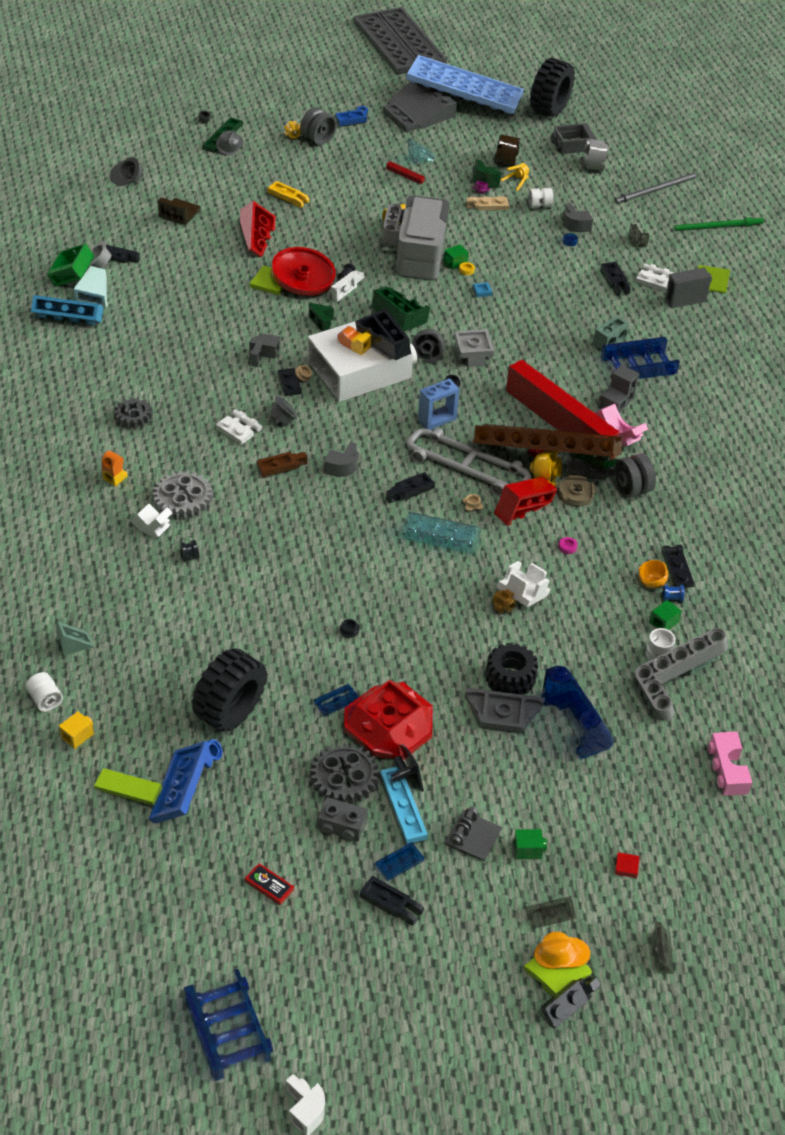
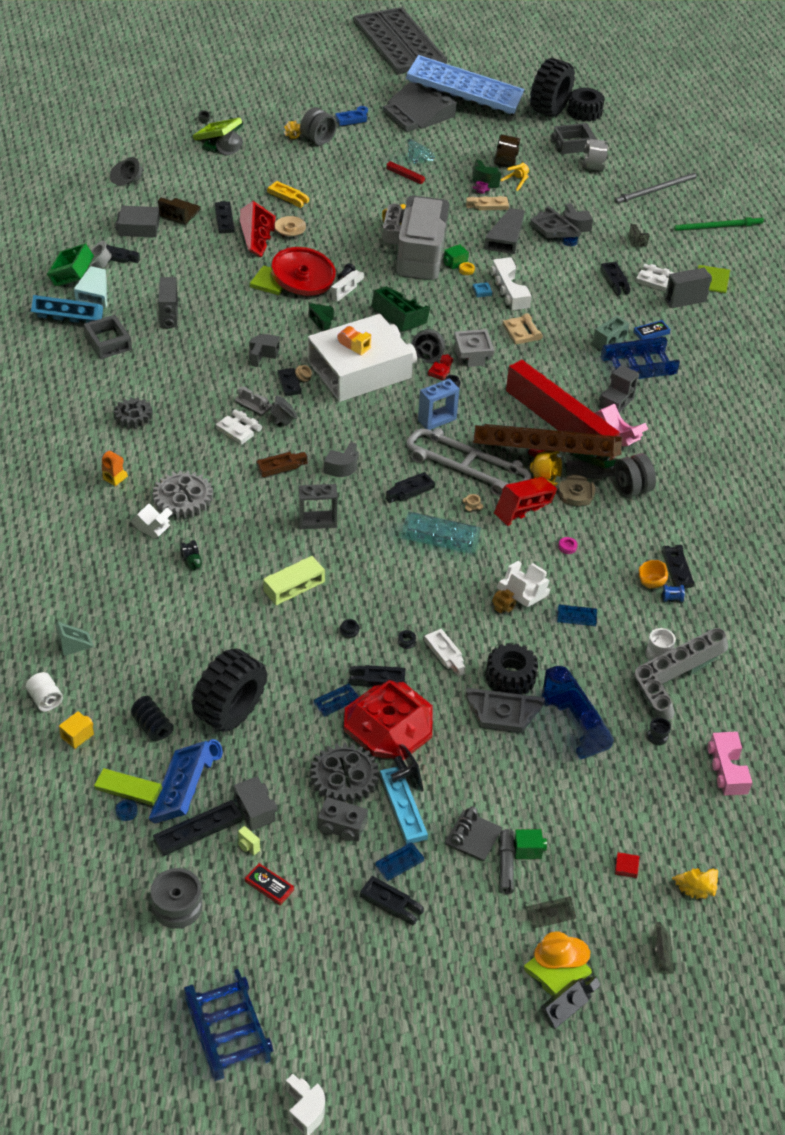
(105, 348): none -> dark grey window
(126, 810): none -> clear blue tile
(138, 221): none -> dark grey brick
(151, 719): none -> black piece
(168, 302): none -> dark grey window
(176, 898): none -> dark grey wheel
(194, 559): none -> dark green hinge
(197, 827): none -> black plate
(217, 128): none -> lime tile
(224, 217): none -> black plate
(248, 841): none -> yellowish green plate
(254, 402): none -> light grey hinge
(255, 803): none -> dark grey brick
(290, 226): none -> tan dish
(294, 580): none -> yellowish green brick
(326, 519): none -> dark grey window
(375, 675): none -> black hinge
(385, 334): black wedge -> none
(406, 634): none -> black bush
(441, 369): none -> red plate
(445, 651): none -> white hinge
(506, 232): none -> dark grey slope
(506, 855): none -> dark grey pin
(515, 295): none -> white arch
(518, 332): none -> tan plate
(540, 198): white wheel -> none
(554, 225): none -> dark grey wing
(577, 615): none -> clear blue tile
(585, 104): none -> black tyre
(652, 330): none -> tile
(659, 731): none -> black wheel
(665, 615): green brick -> none
(698, 883): none -> yellow hair

